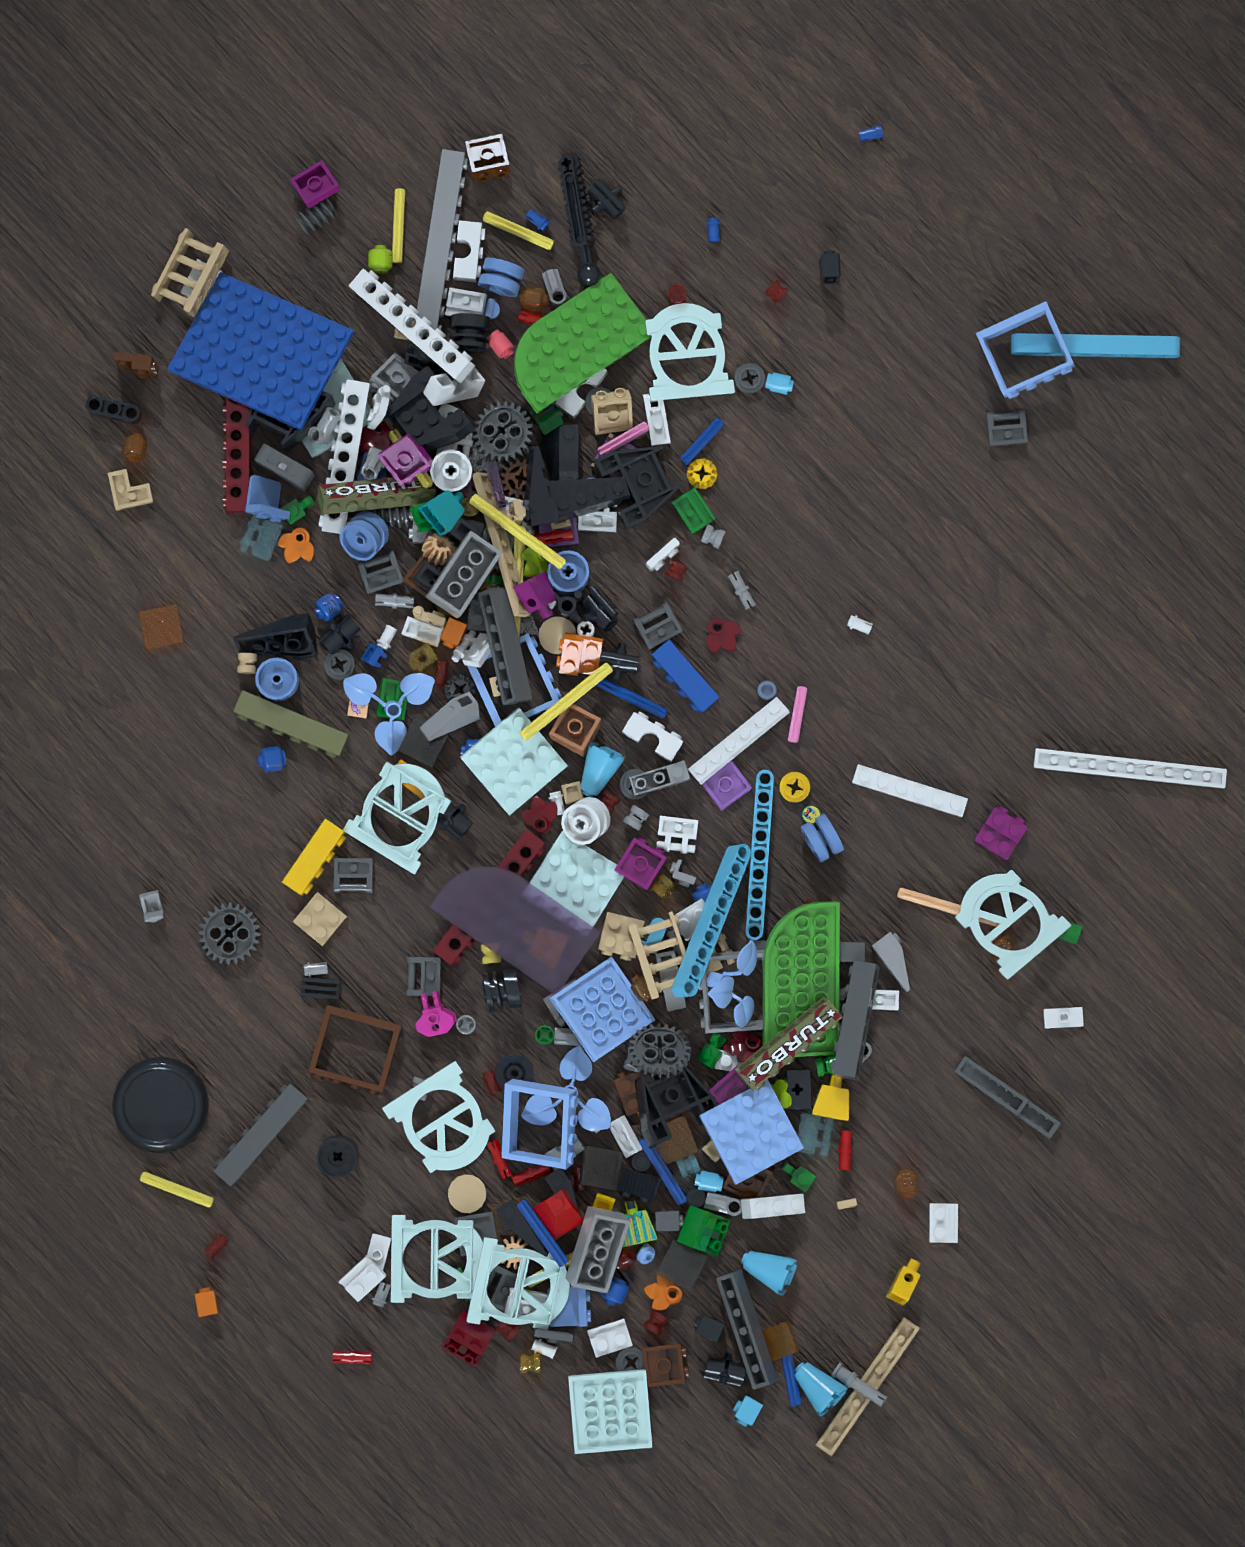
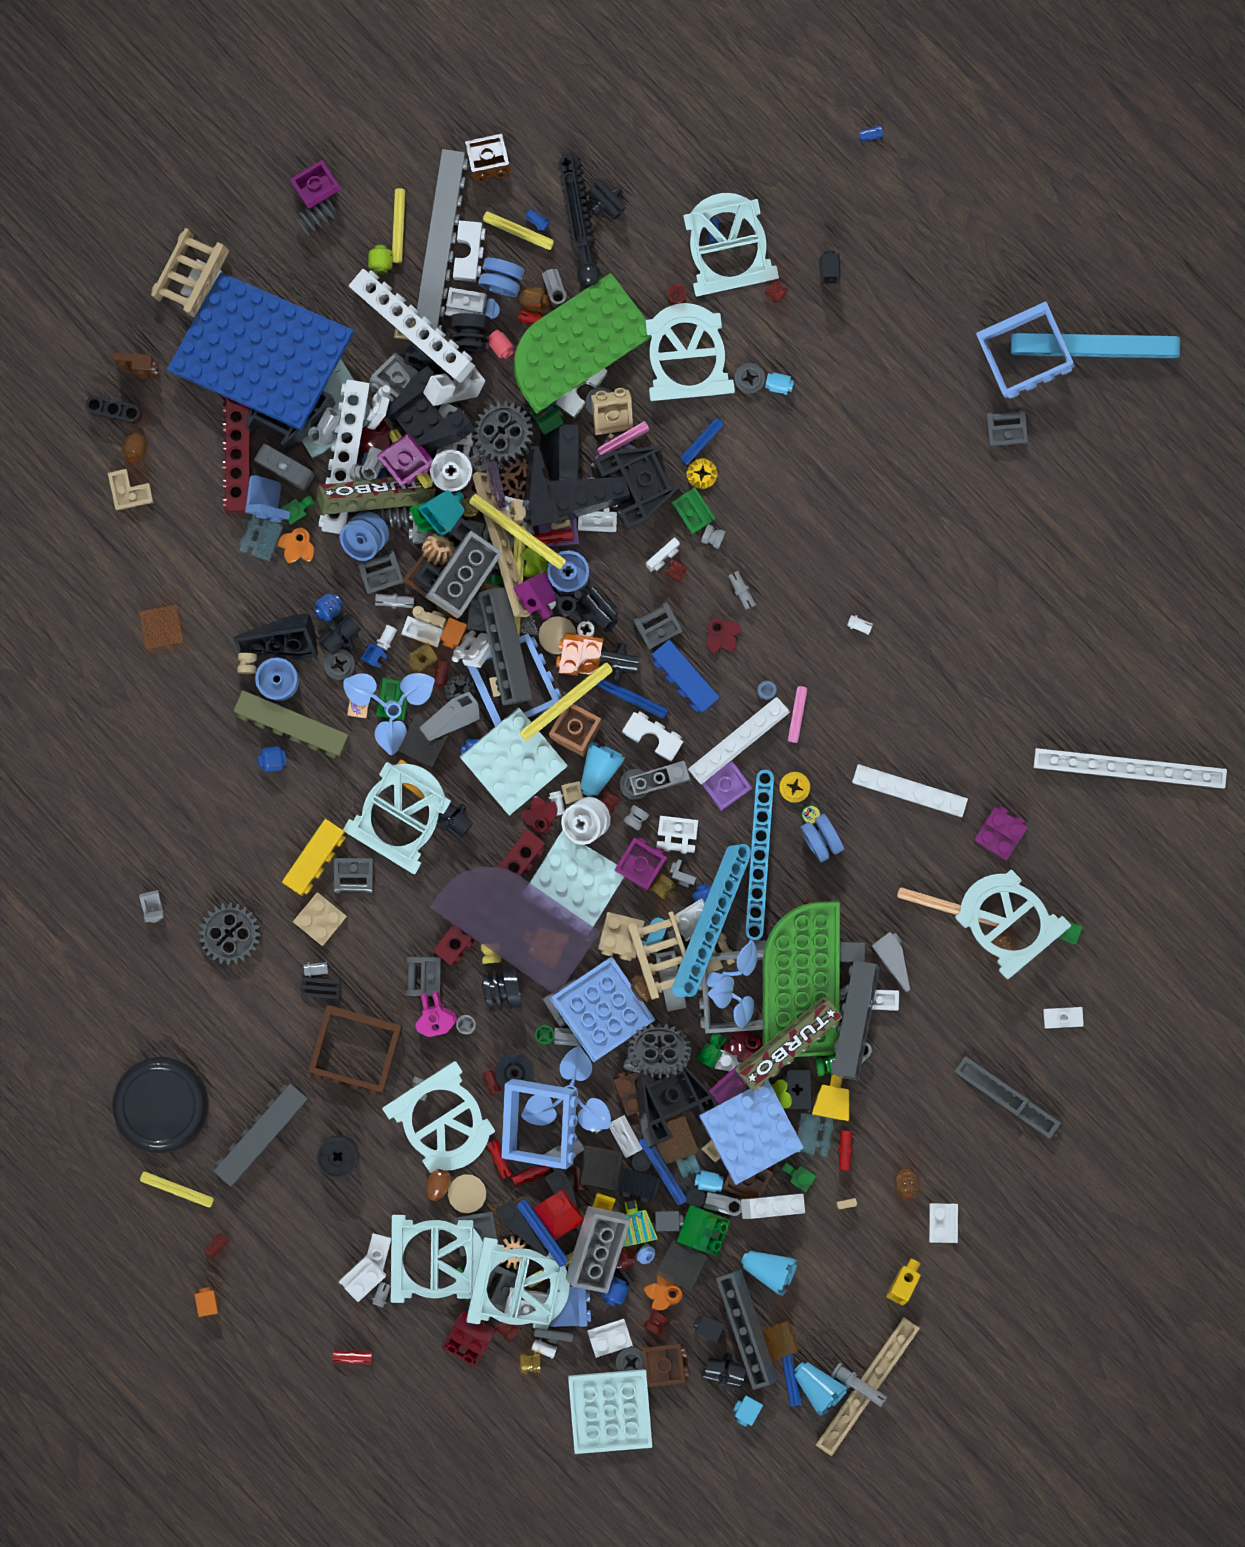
(355, 473): none -> light grey plate
(438, 1184): none -> dark orange animal
(657, 422): white plate -> none
(760, 270): none -> light aqua window

